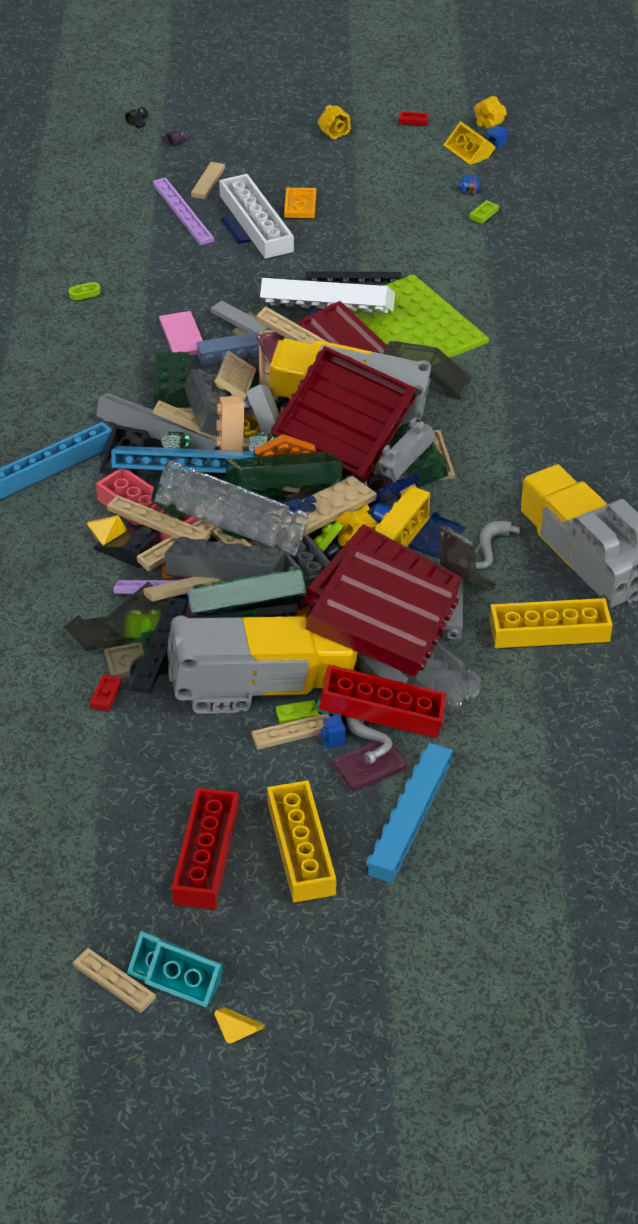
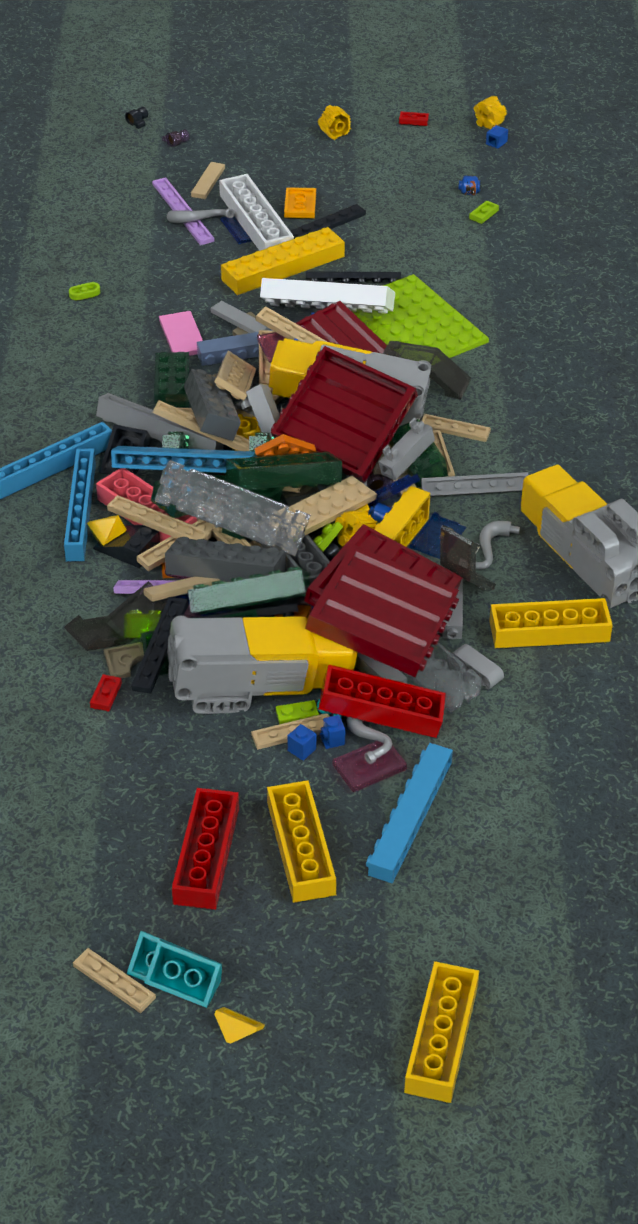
(80, 505): none -> dark azure brick
(188, 216): none -> light grey animal
(230, 423): light nougat brick -> none
(282, 260): none -> yellow brick
(297, 504): dark blue plate -> none
(301, 742): none -> blue brick
(331, 221): none -> black plate
(441, 1032): none -> yellow brick
(457, 428): none -> tan tile
(469, 144): yellow slope -> none
(473, 484): none -> light grey plate
(485, 668): none -> light grey beam

